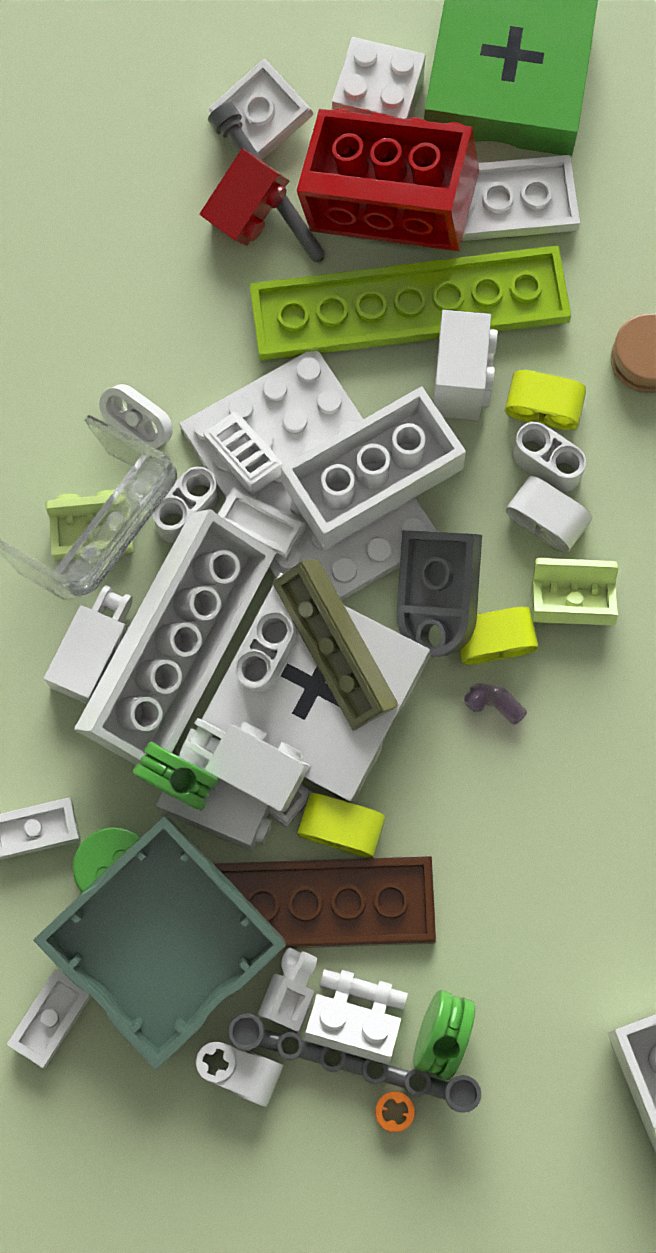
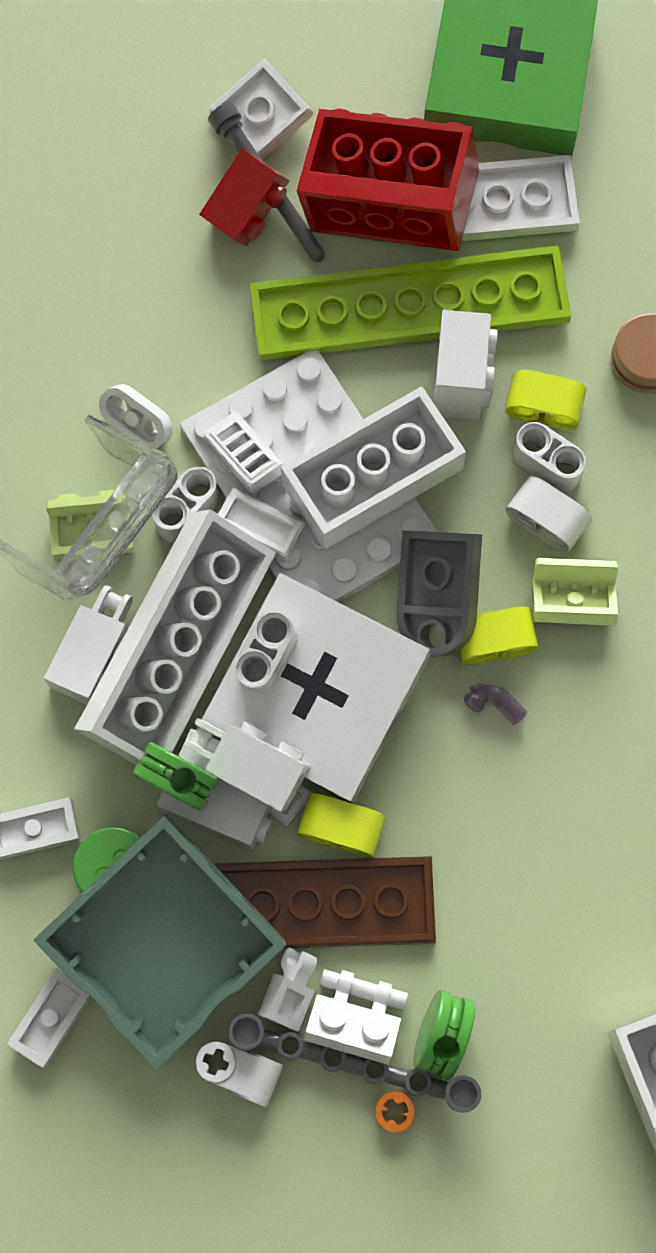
(335, 643): olive slope -> none
(379, 79): white brick -> none

